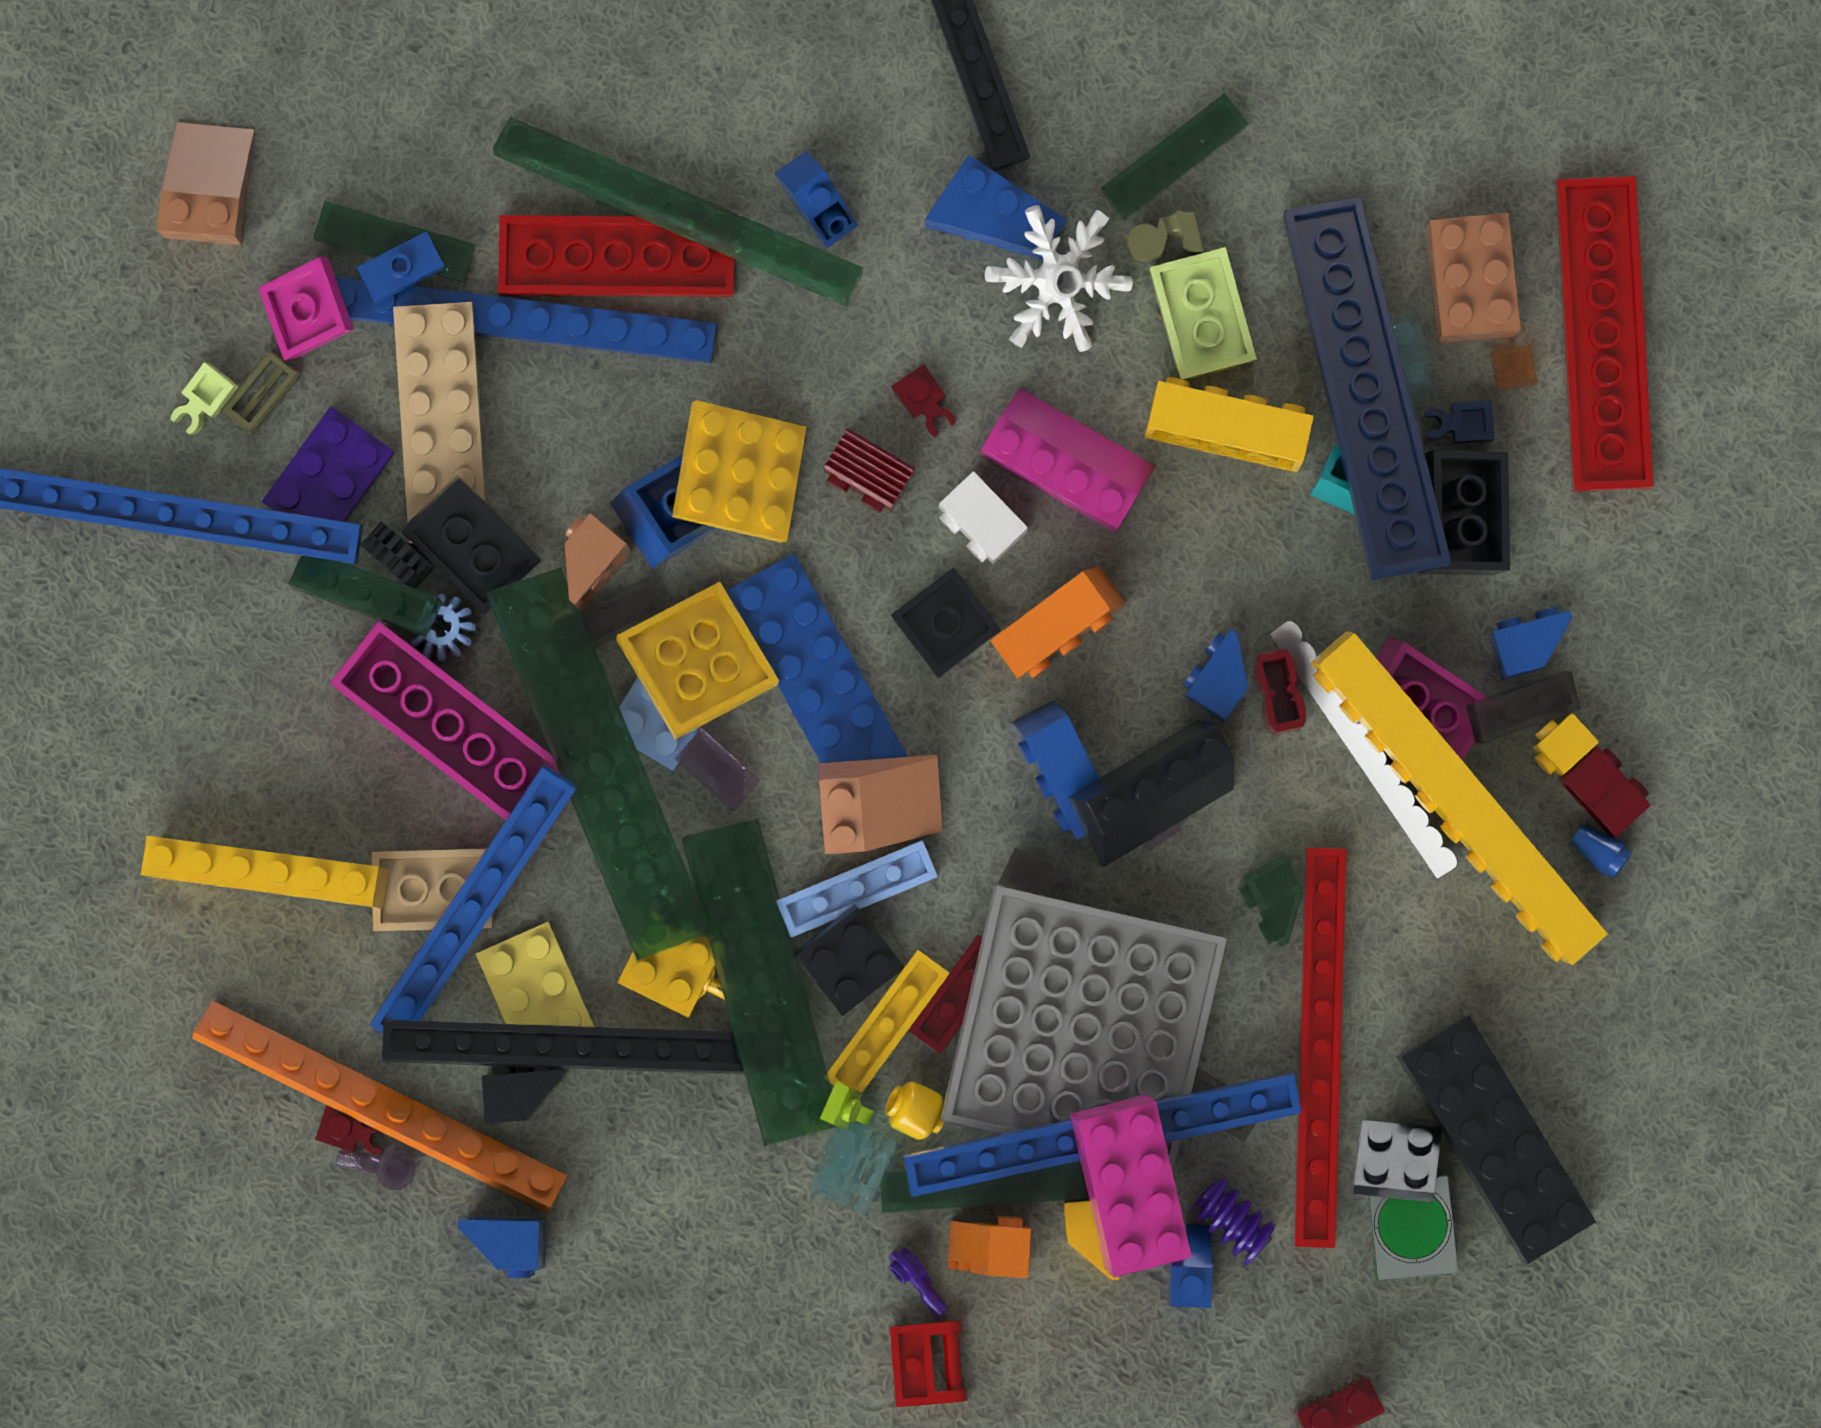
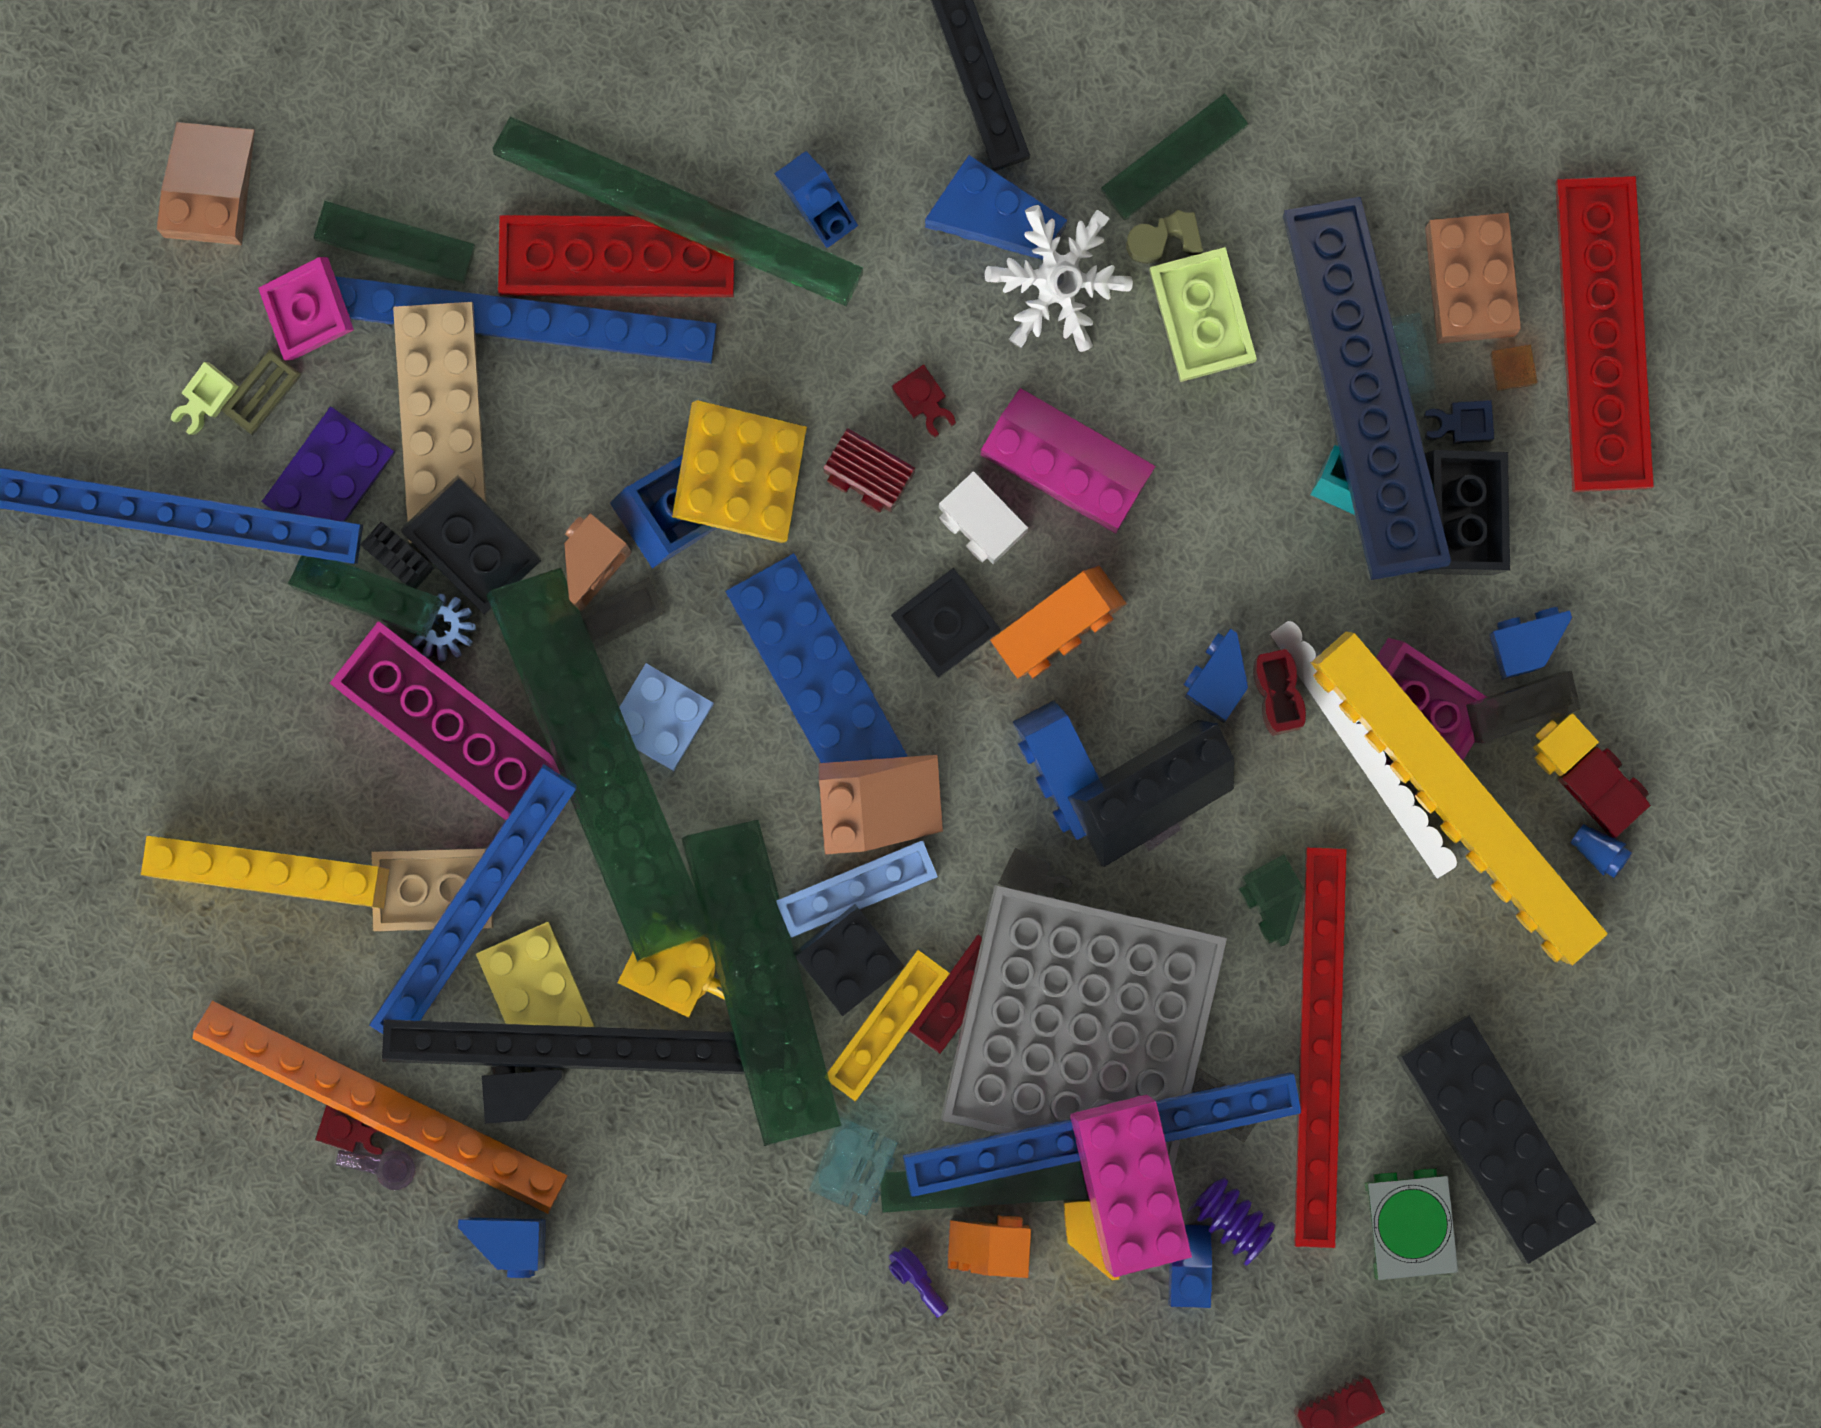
(401, 267): blue plate -> none
(697, 660): yellow plate -> none
(717, 769): clear purple plate -> none
(845, 1107): lime plate -> none
(914, 1363): red plate -> none
(915, 1110): yellow head -> none
(1229, 425): yellow brick -> none
(1397, 1161): plate -> none

